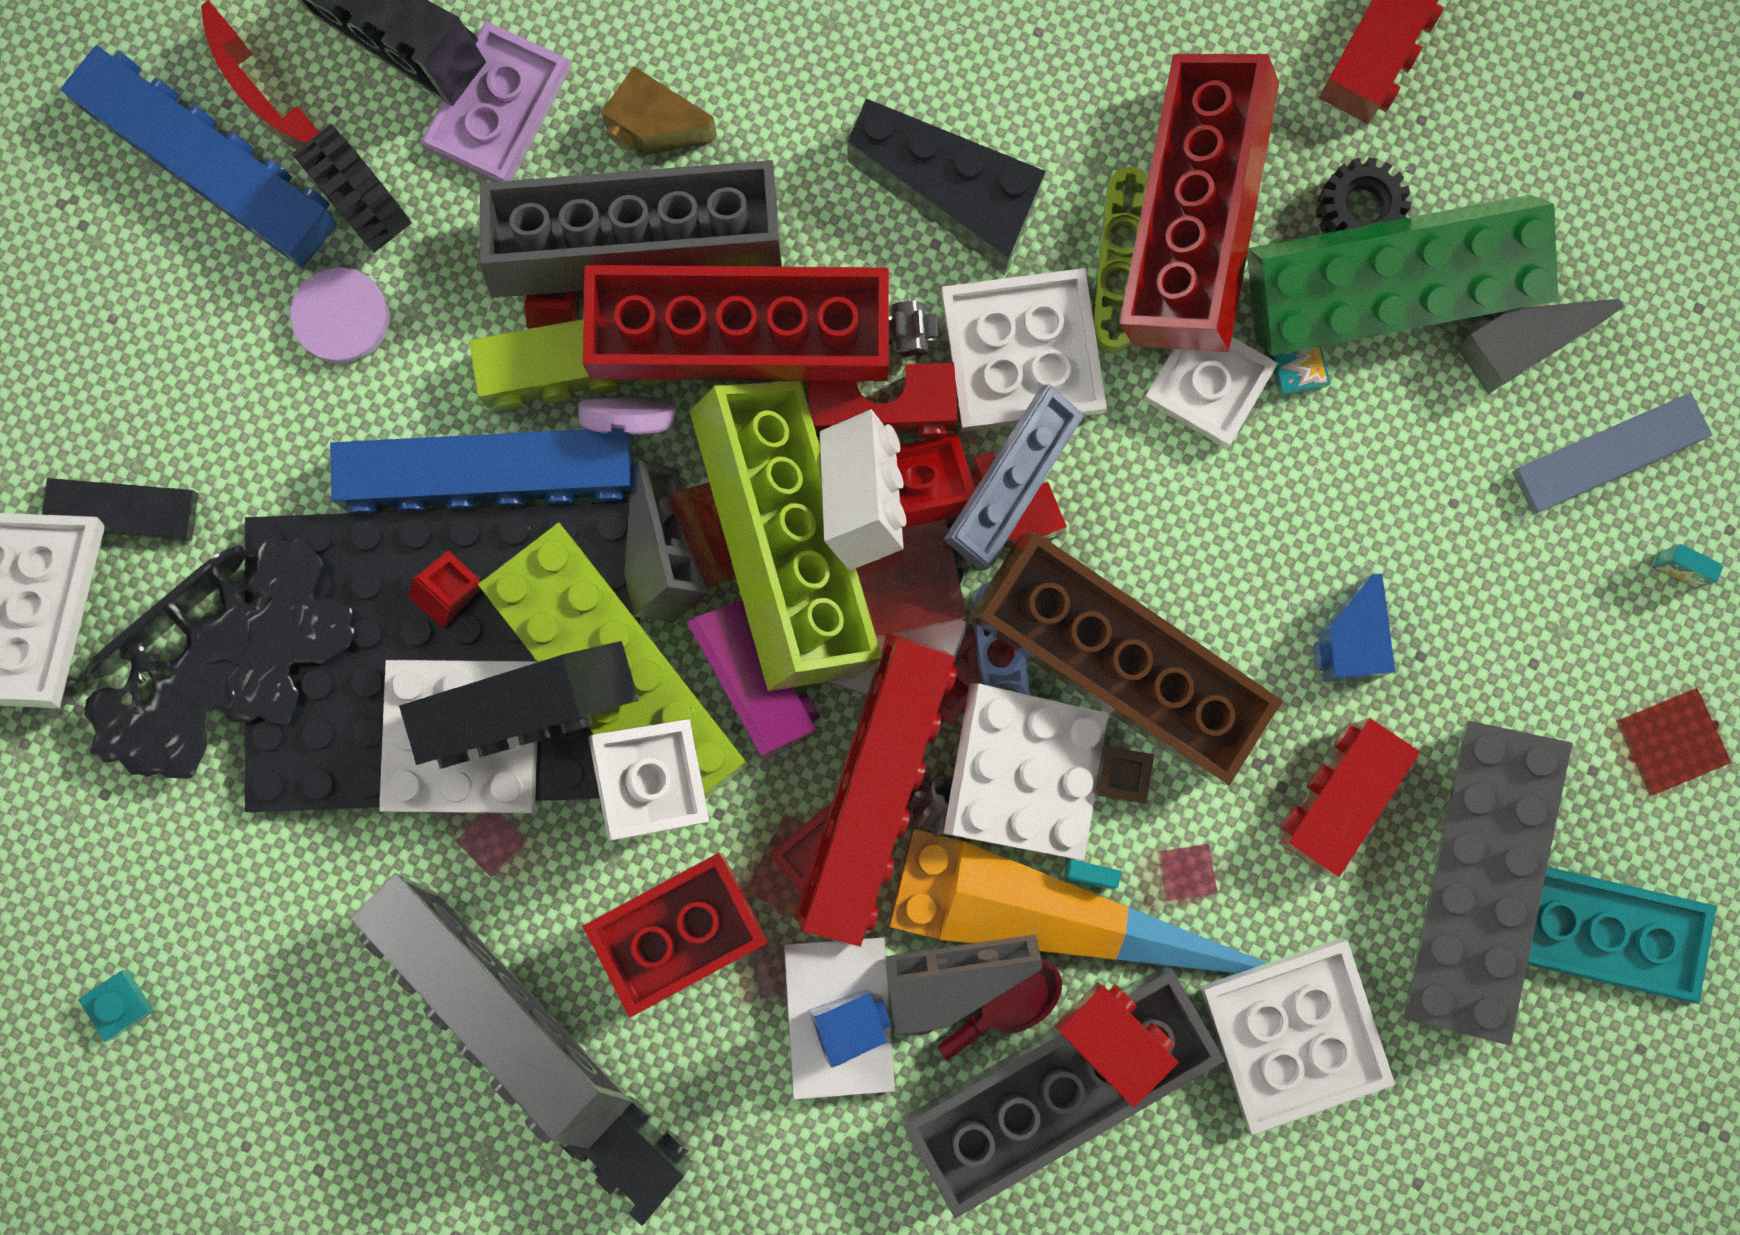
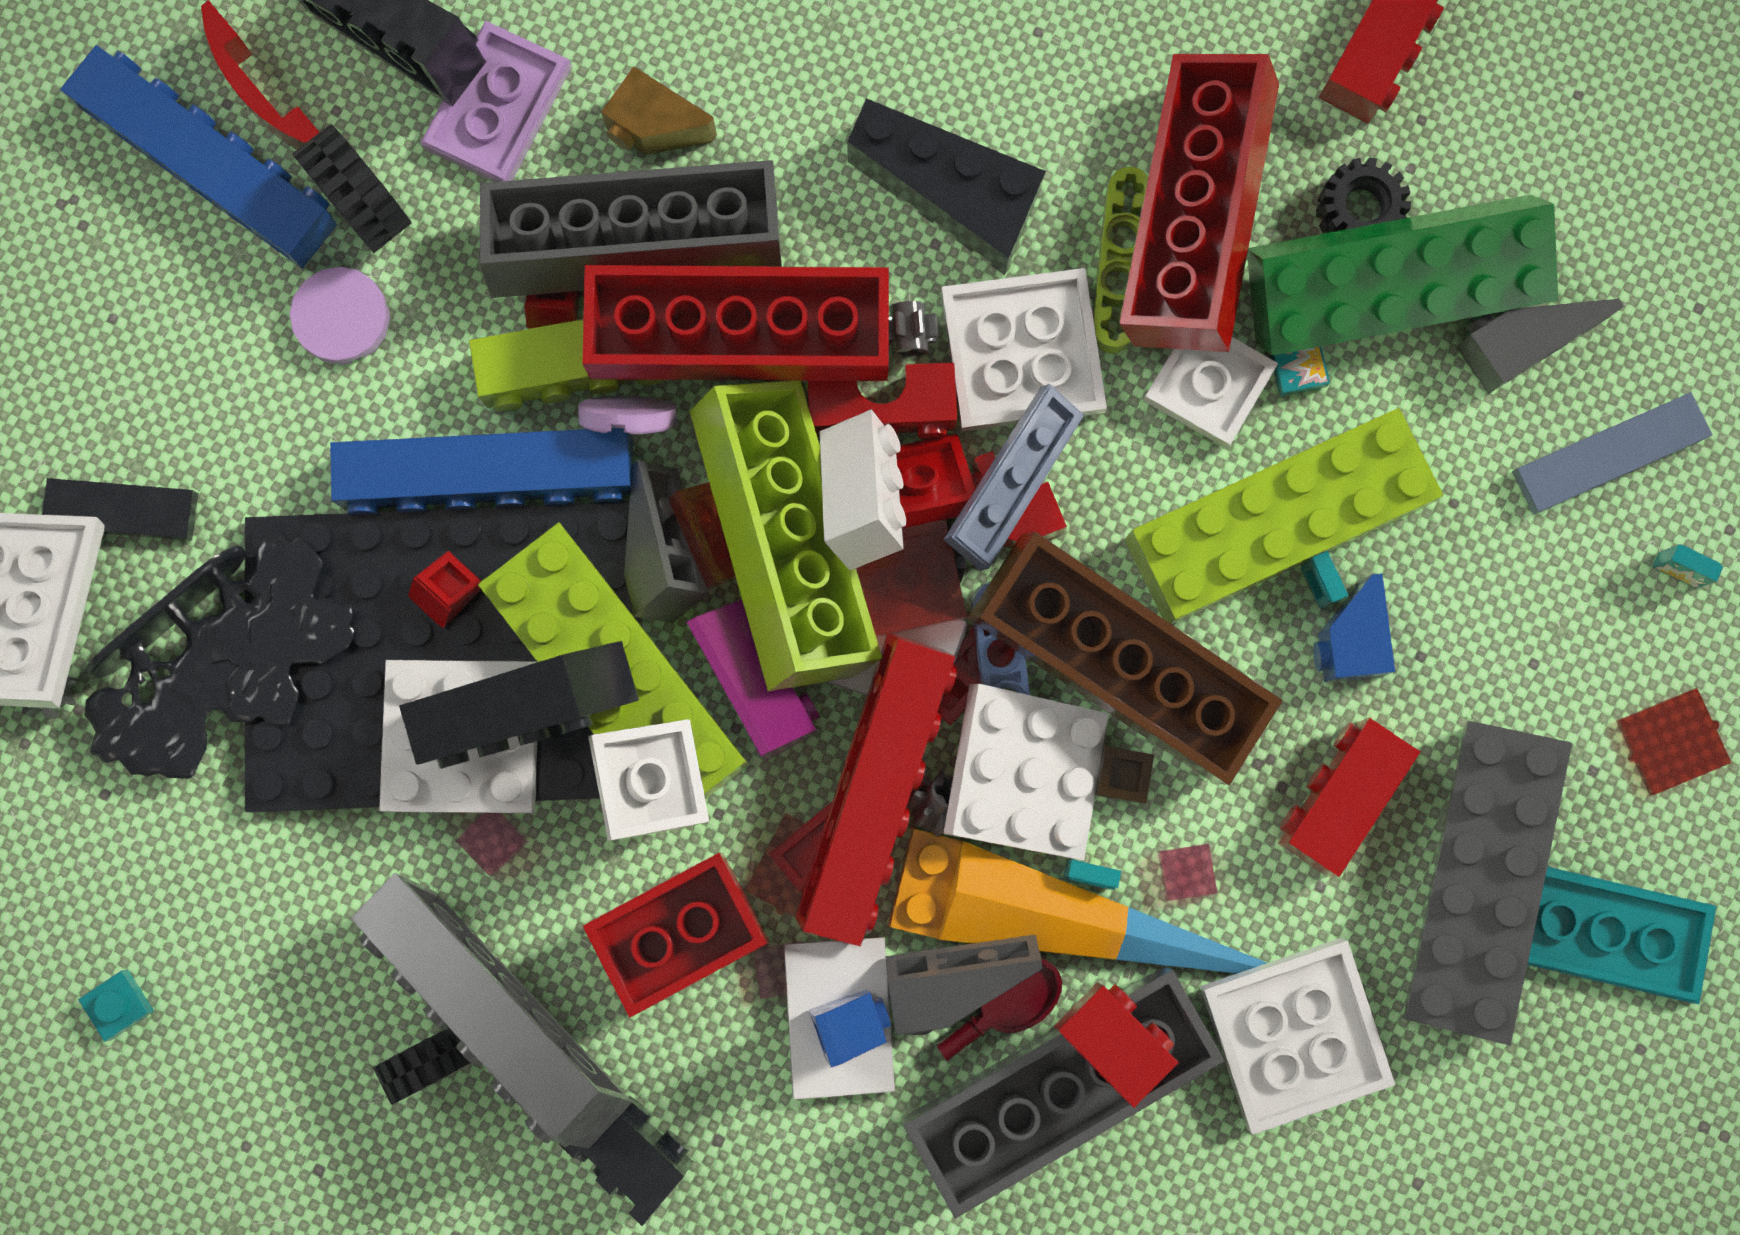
(420, 1066): none -> black tyre
(1283, 516): none -> lime brick
(1323, 580): none -> teal tile

